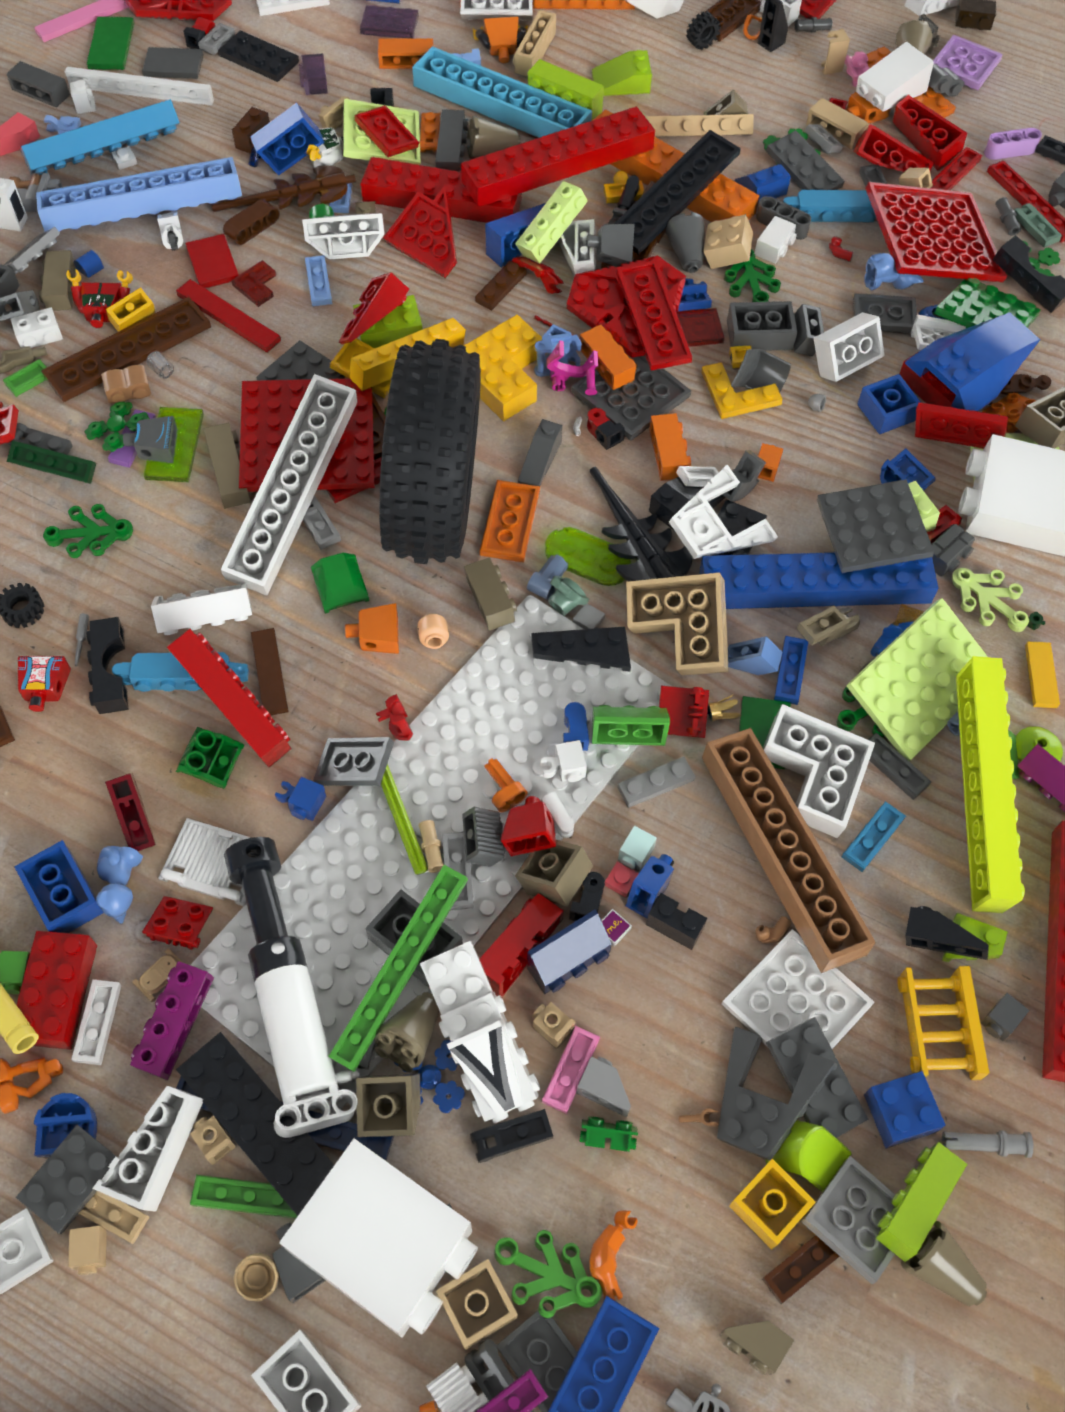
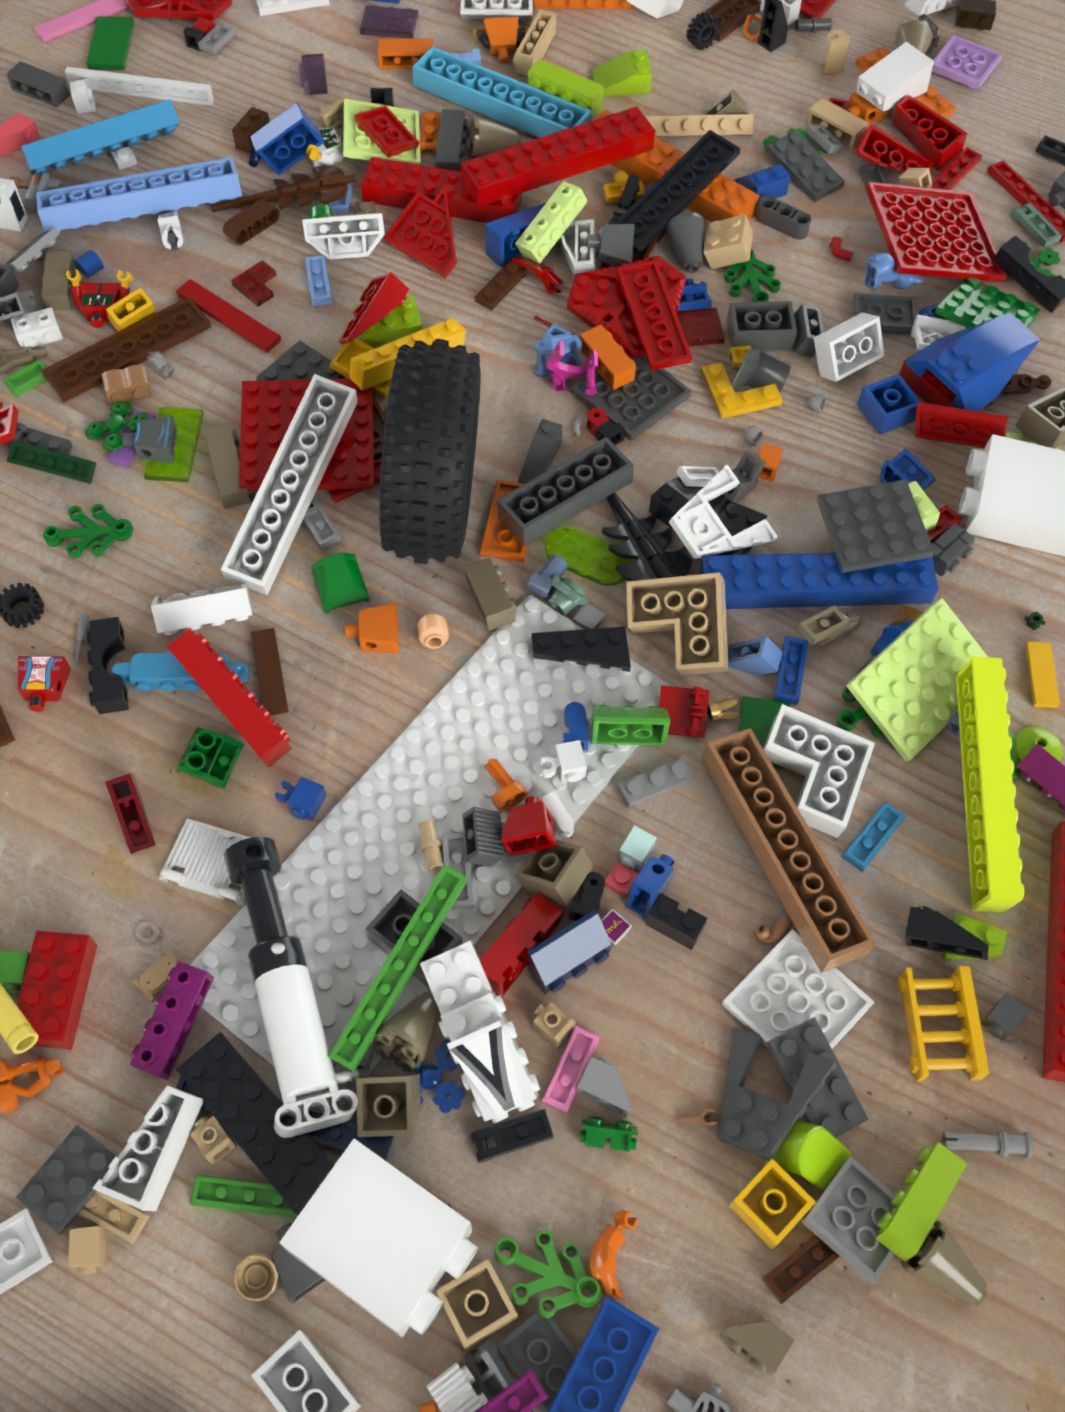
(58, 889): blue brick -> none
(59, 1119): blue slope -> none
(63, 125): light blue plate -> none
(96, 1022): white plate -> none
(115, 867): medium blue animal -> none
(173, 62): dark grey tile -> none
(178, 922): red hinge -> none
(212, 261): red tile -> none
(259, 56): black plate -> none
(353, 761): dark grey plate -> none
(398, 724): red piece -> none
(403, 823): lime axle -> none
(502, 357): yellow brick -> none
(565, 491): none -> dark grey brick
(668, 445): orange brick -> none
(753, 434): none -> light grey hinge
(775, 240): white brick -> none
(834, 205): dark azure hinge -> none
(856, 65): bright pink hips -> none
(897, 768): dark grey tile -> none
(904, 1109): blue brick -> none
(945, 81): dark grey brick -> none
(988, 596): yellowish green plant -> none
(1008, 216): dark grey pin -> none
(1010, 406): orange hinge -> none
(1012, 143): lavender beam -> none

